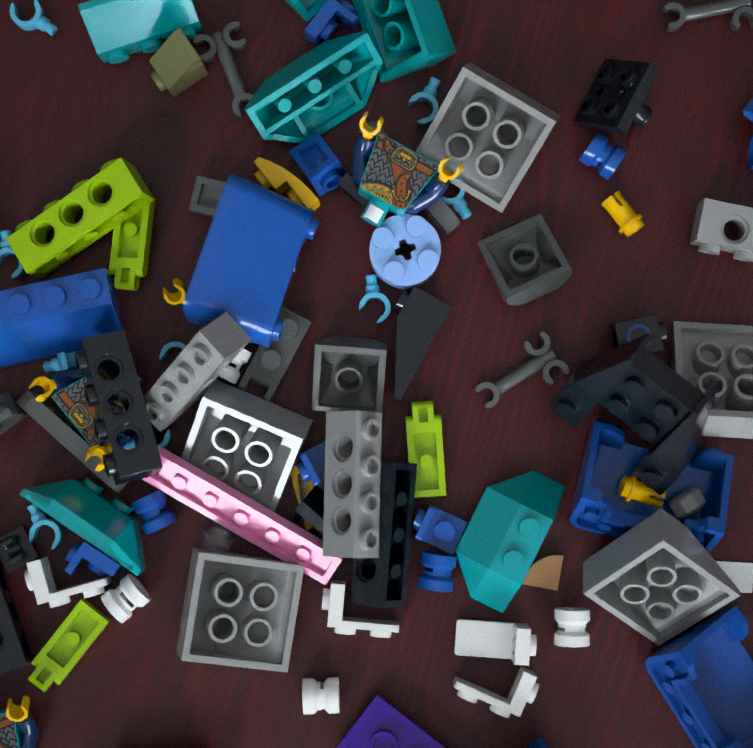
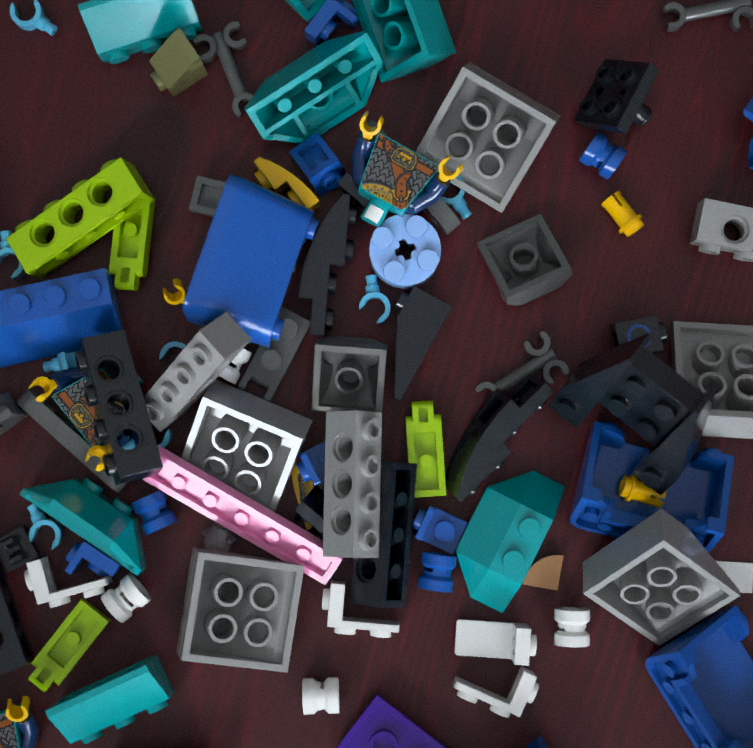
(112, 701): none -> teal slope
(328, 250): none -> black slope
(428, 95): medium azure piece -> none
(483, 441): none -> black slope
(687, 503): light grey tile -> none

